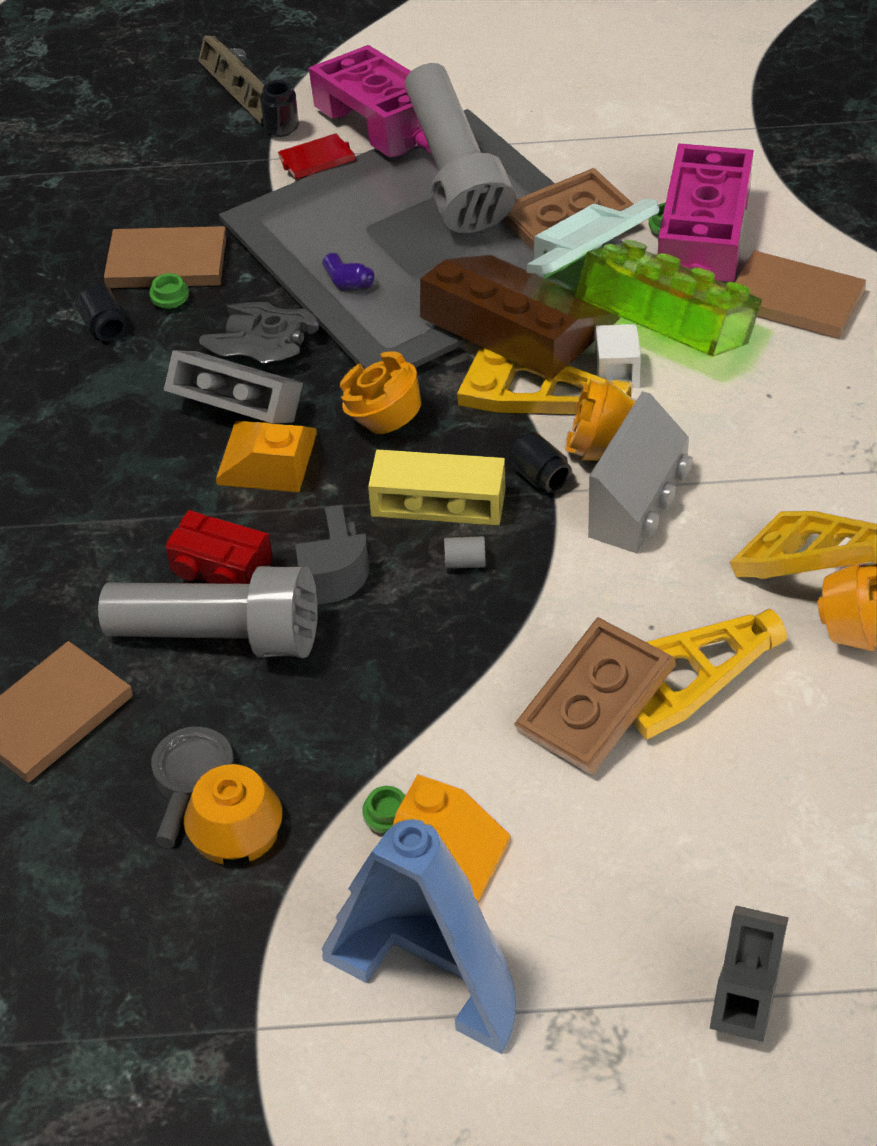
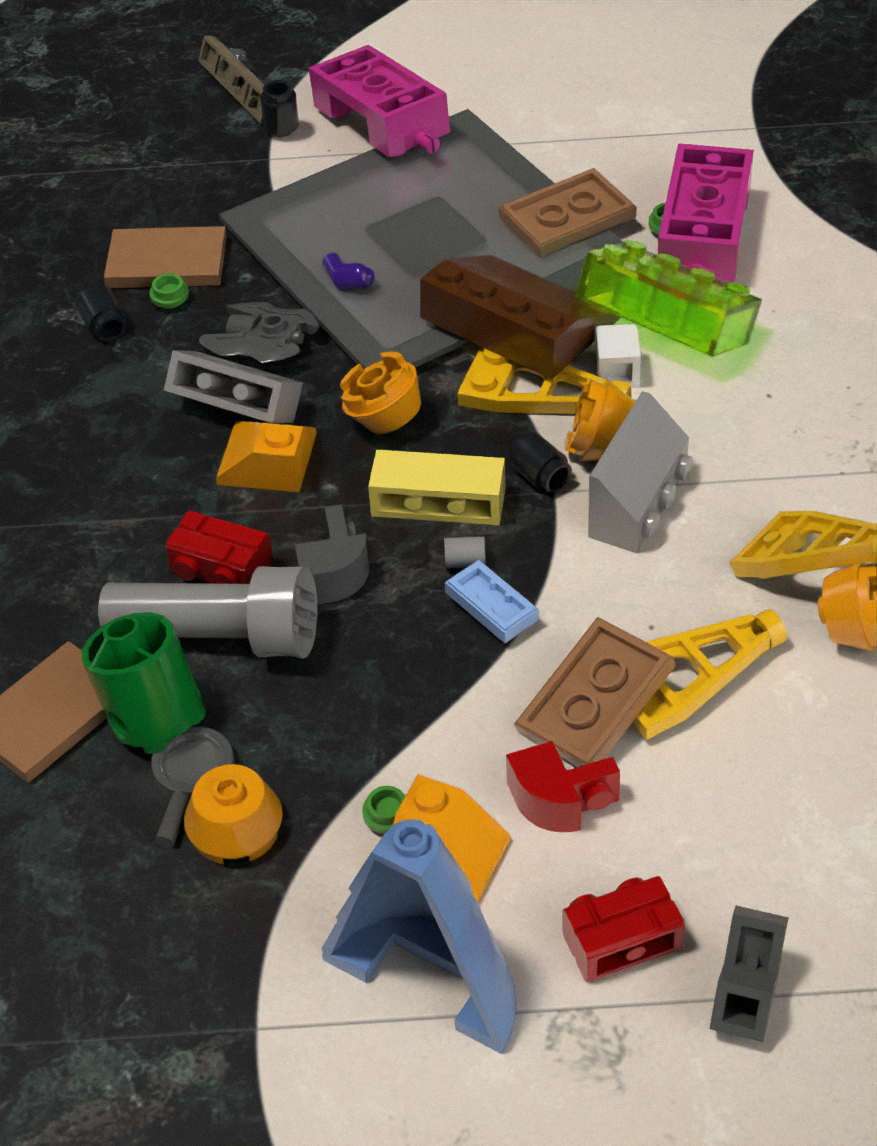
(143, 680): none -> green cylinder
(316, 156): red piece -> none
(470, 185): light grey piece -> none
(491, 601): none -> light blue plate
(557, 796): none -> red brick
(584, 232): light aqua plate -> none
(622, 927): none -> red brick
(802, 293): medium nougat tile -> none

